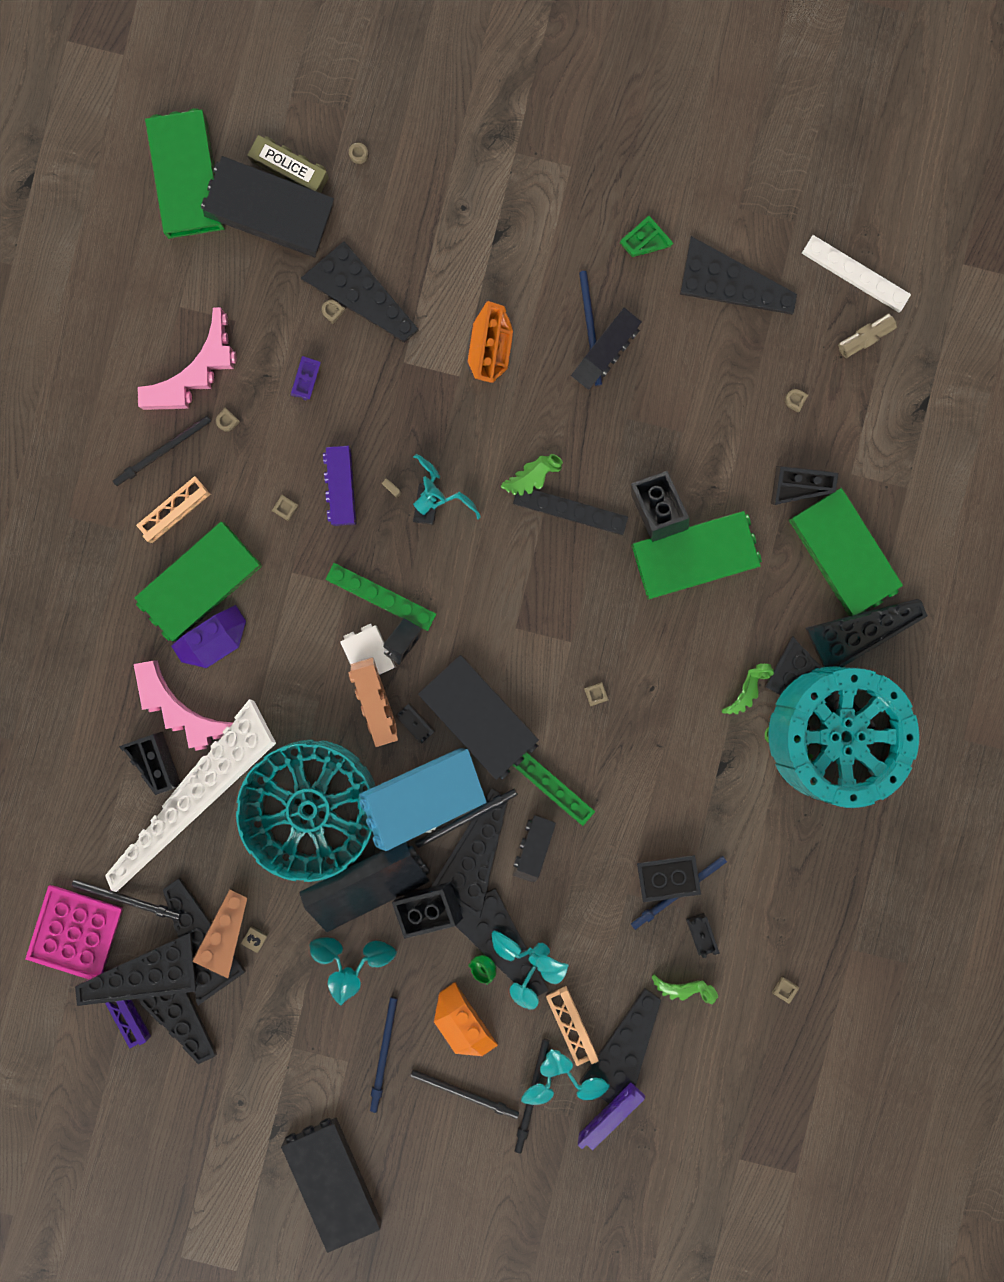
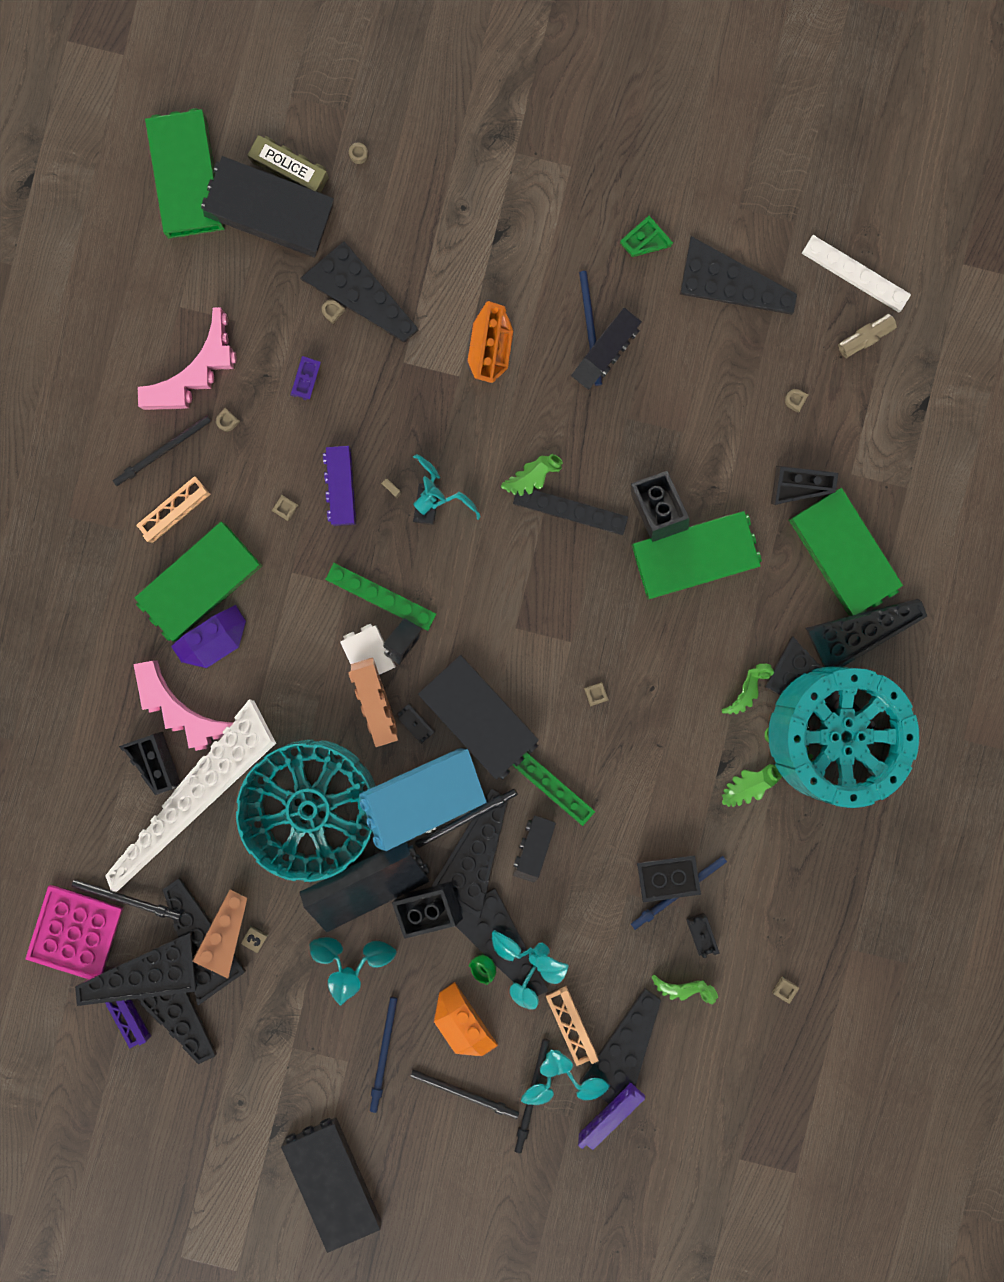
(750, 785): none -> bright green plant

